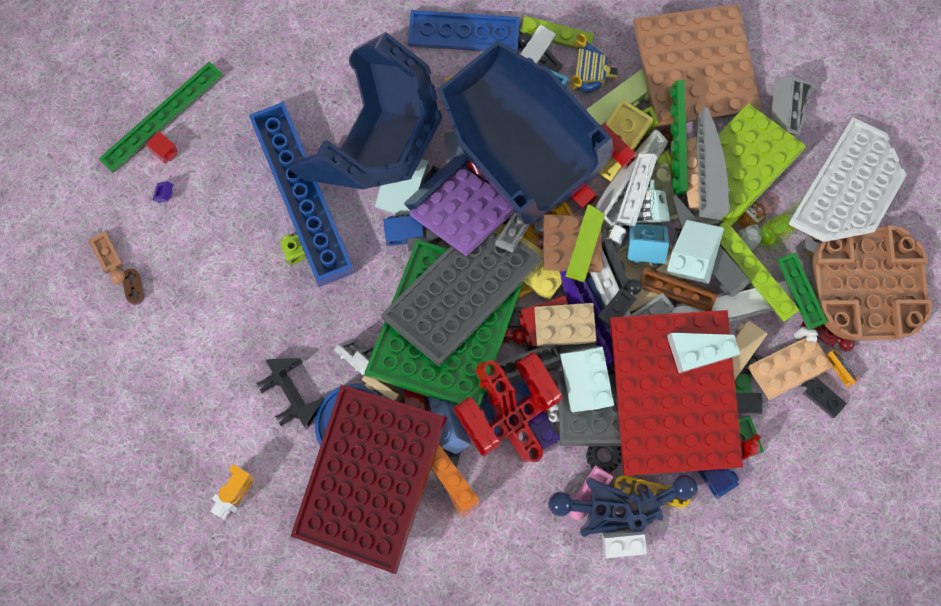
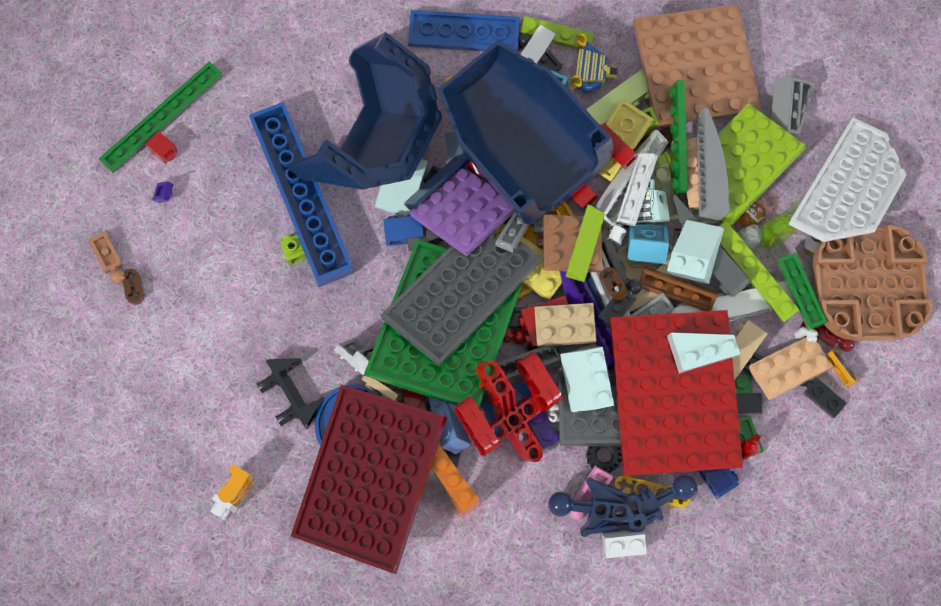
(617, 281): none -> reddish brown beam

